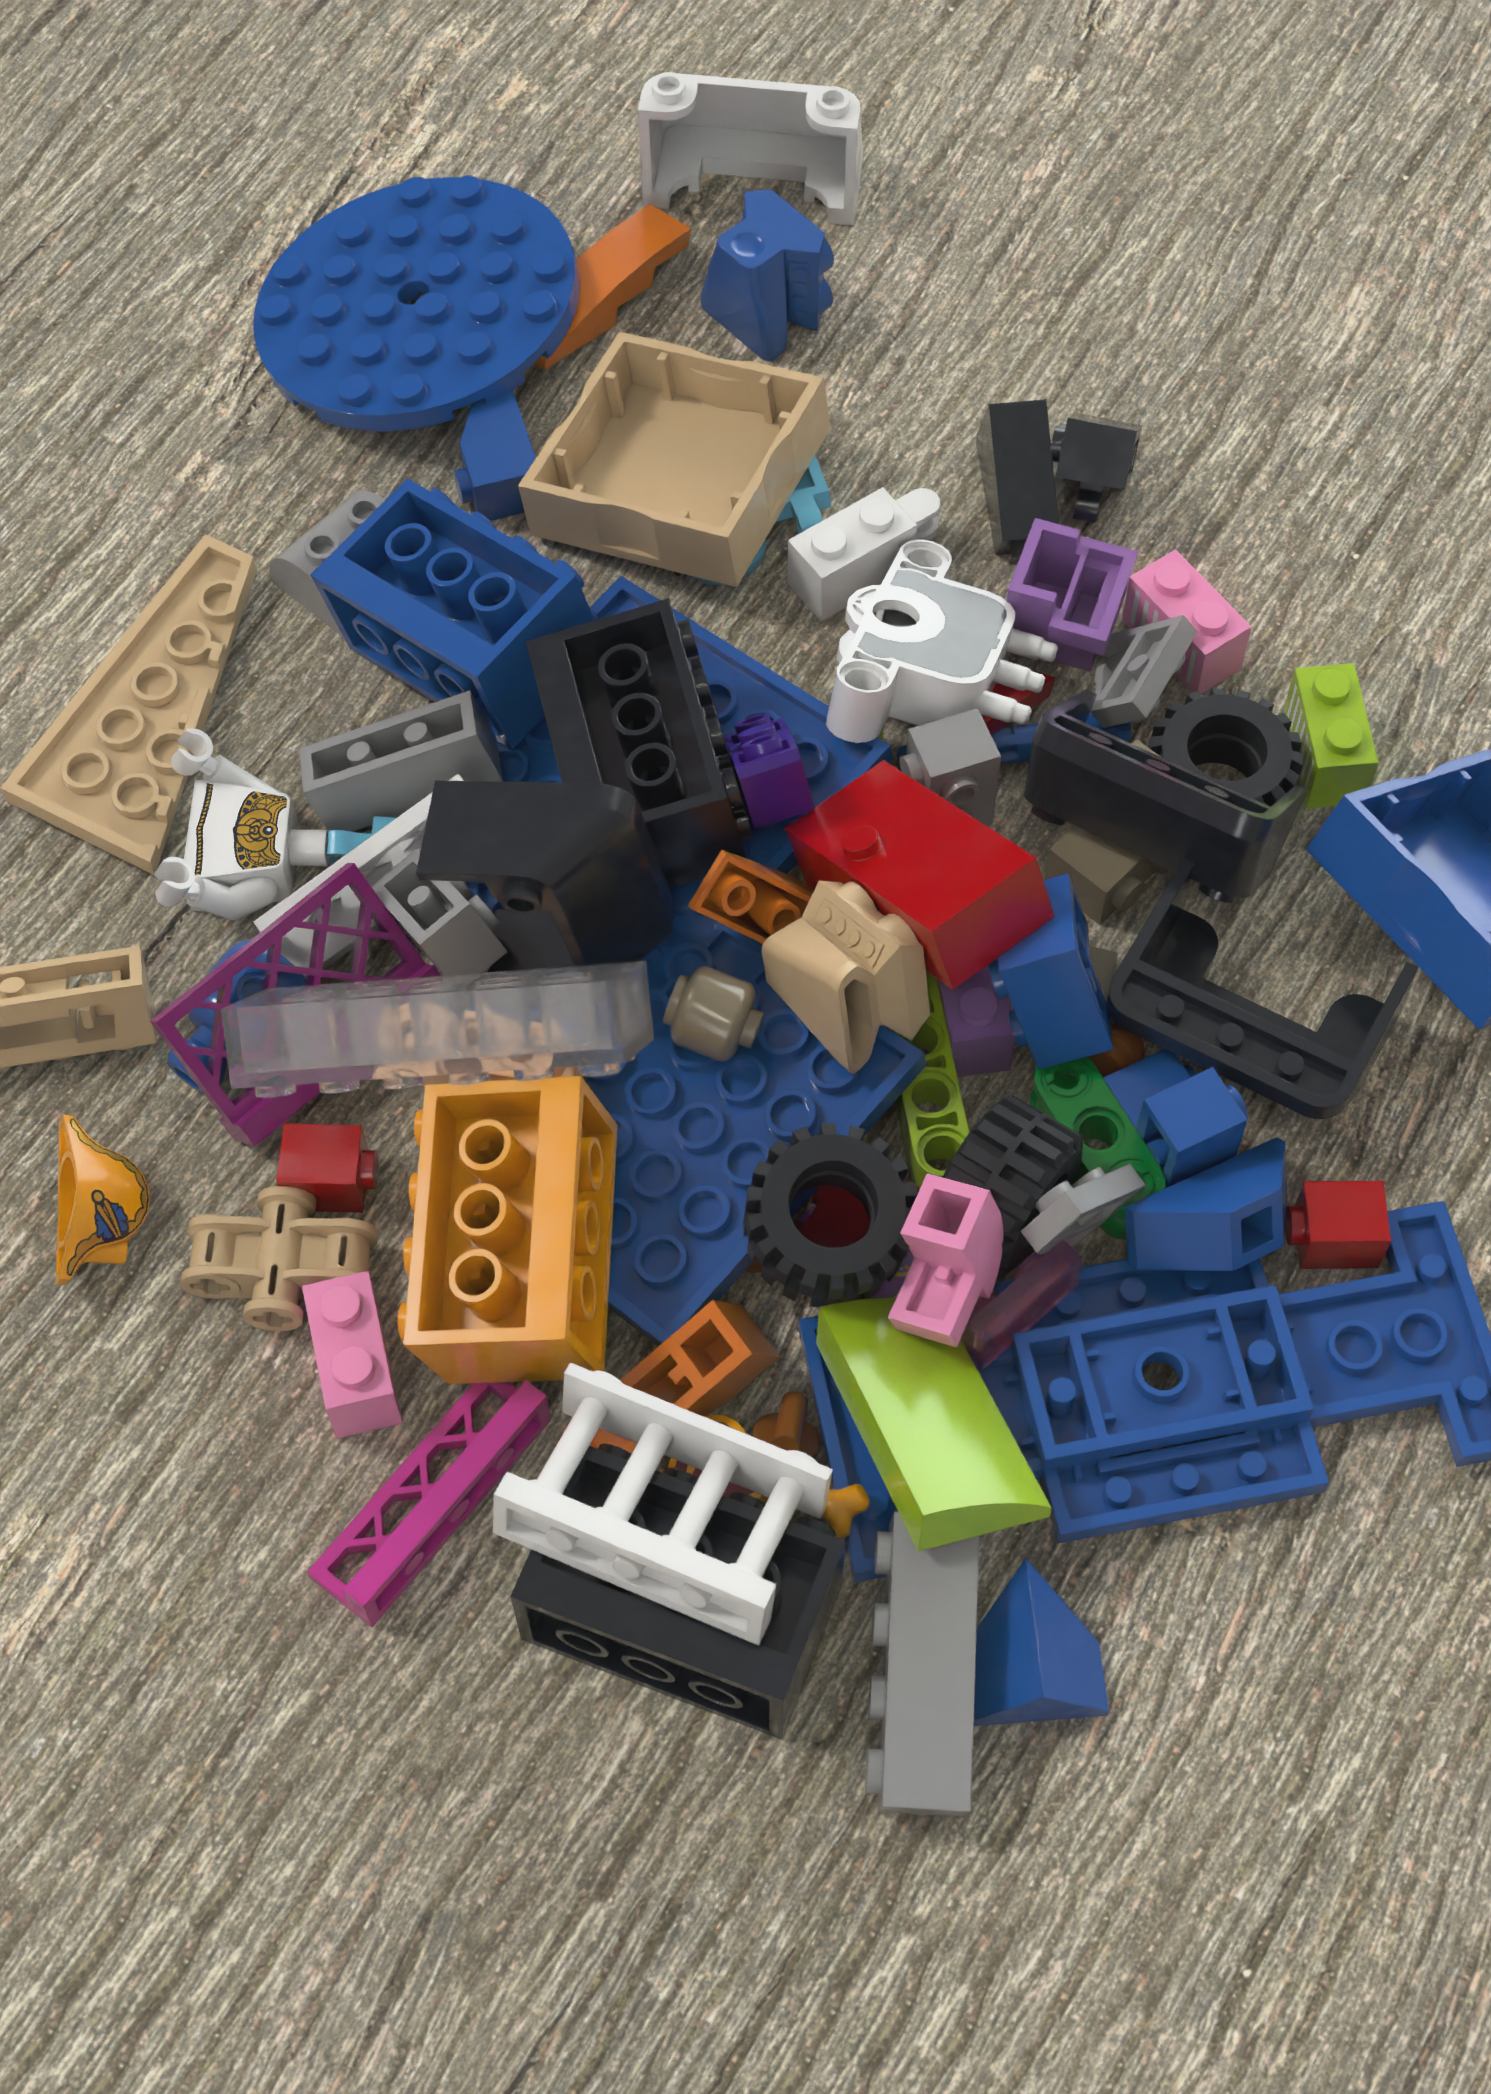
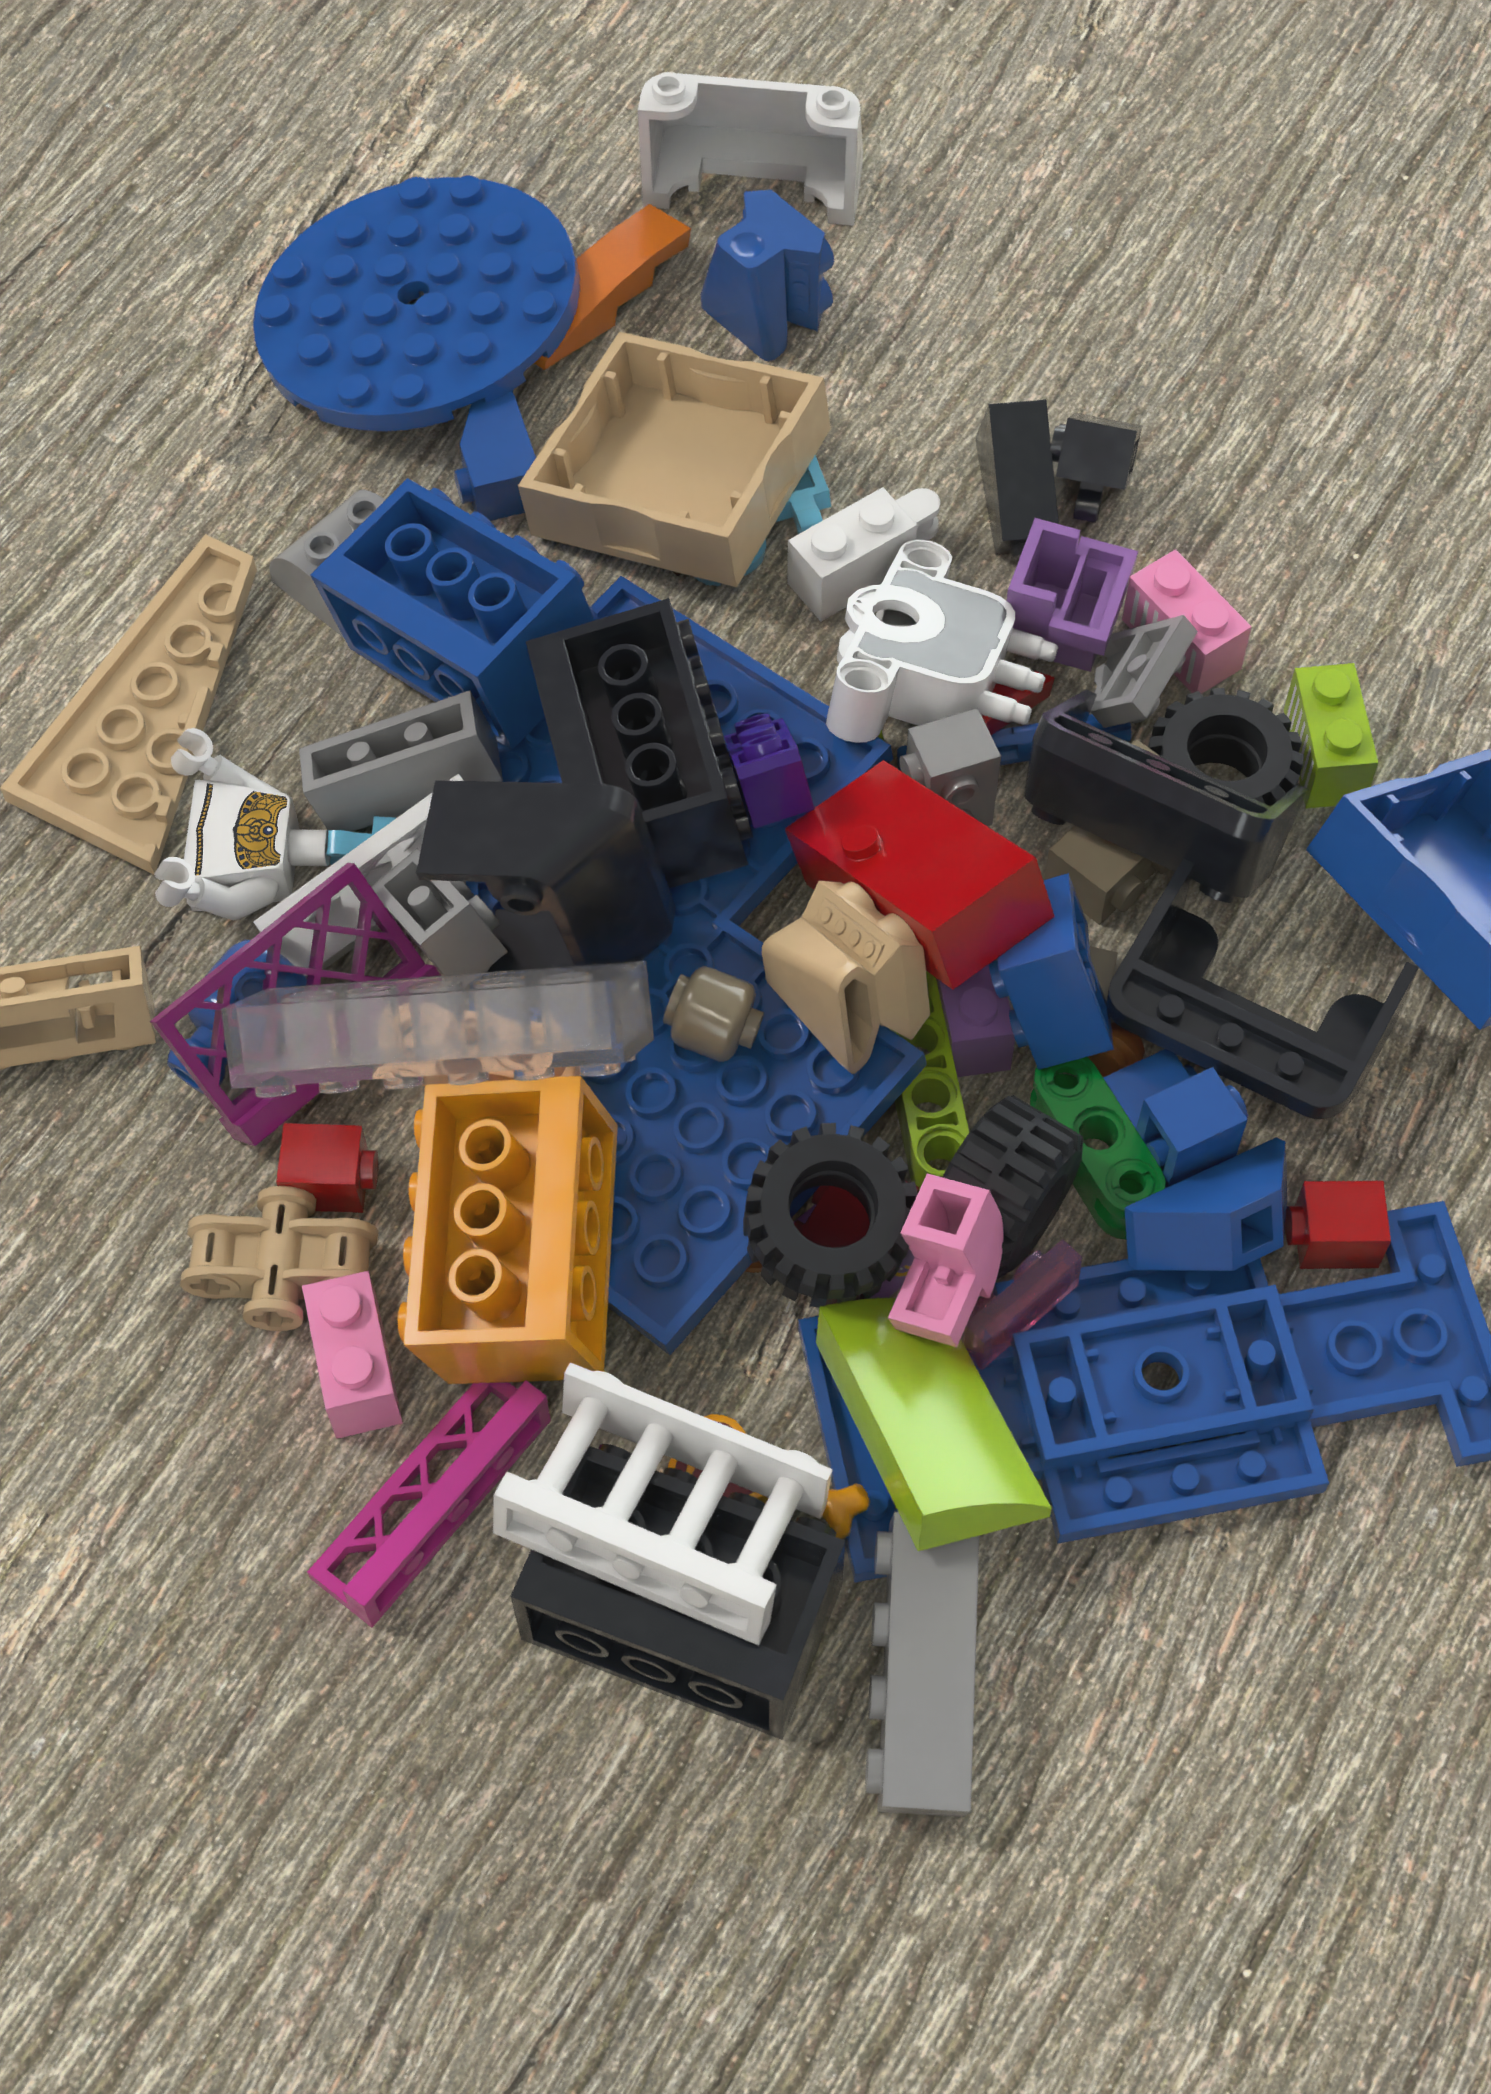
(98, 1202): light orange hat -> none
(700, 1364): orange slope -> none
(750, 896): orange slope -> none
(788, 1427): dark orange plate -> none
(1035, 1658): blue slope -> none
(1079, 1209): light grey wing -> none

